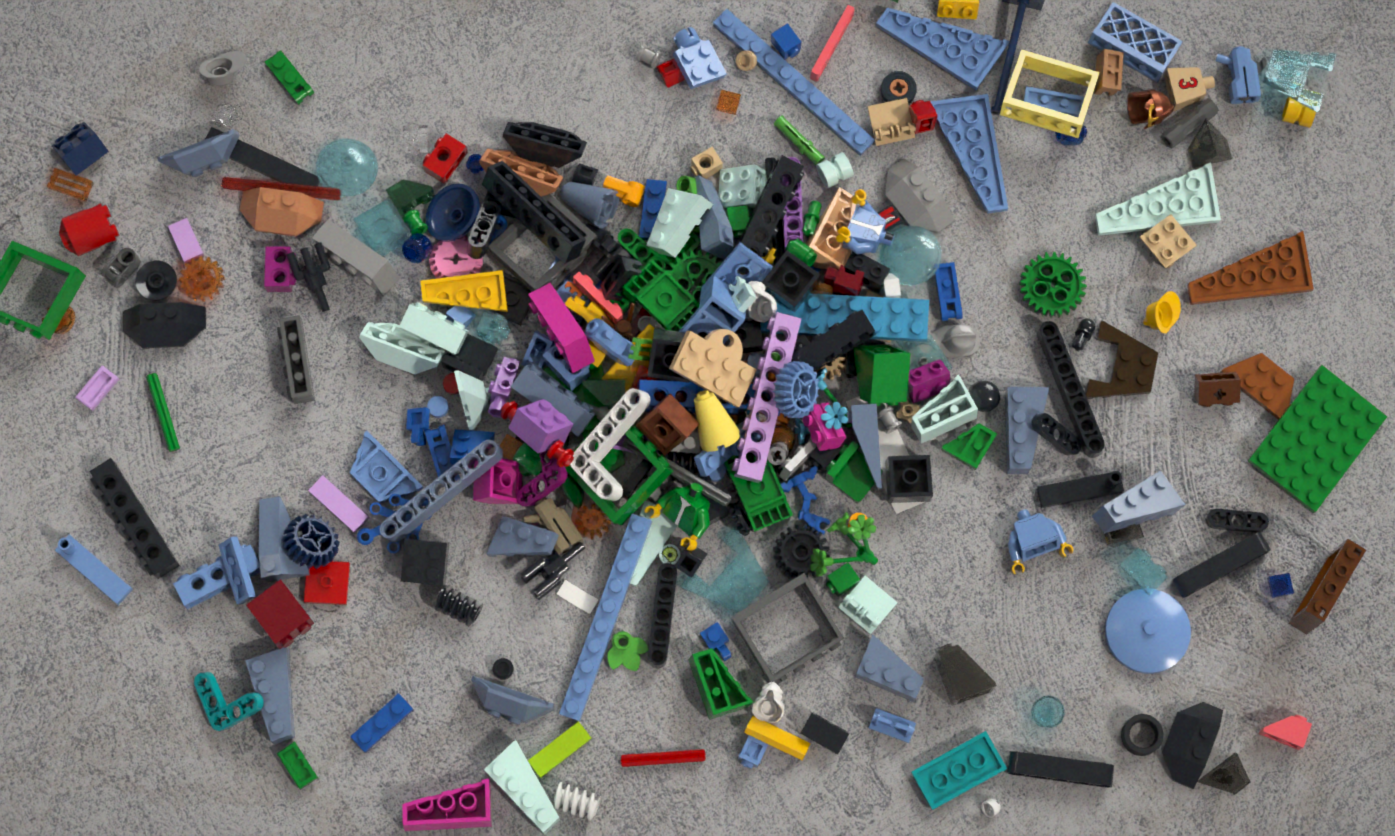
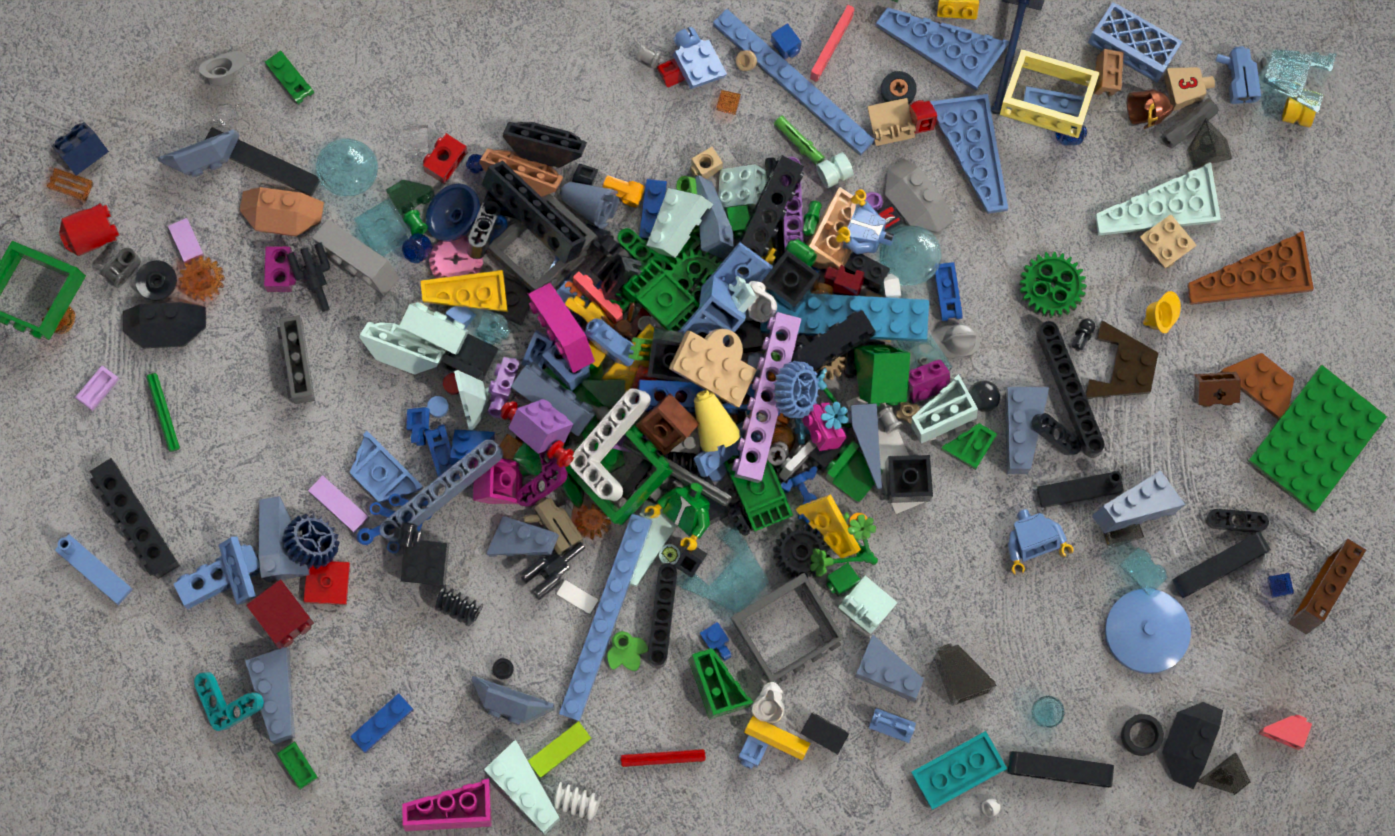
(312, 191): clear red axle -> none
(407, 534): none -> black gear
(830, 523): none -> yellow wing
(874, 200): none -> medium lavender plate

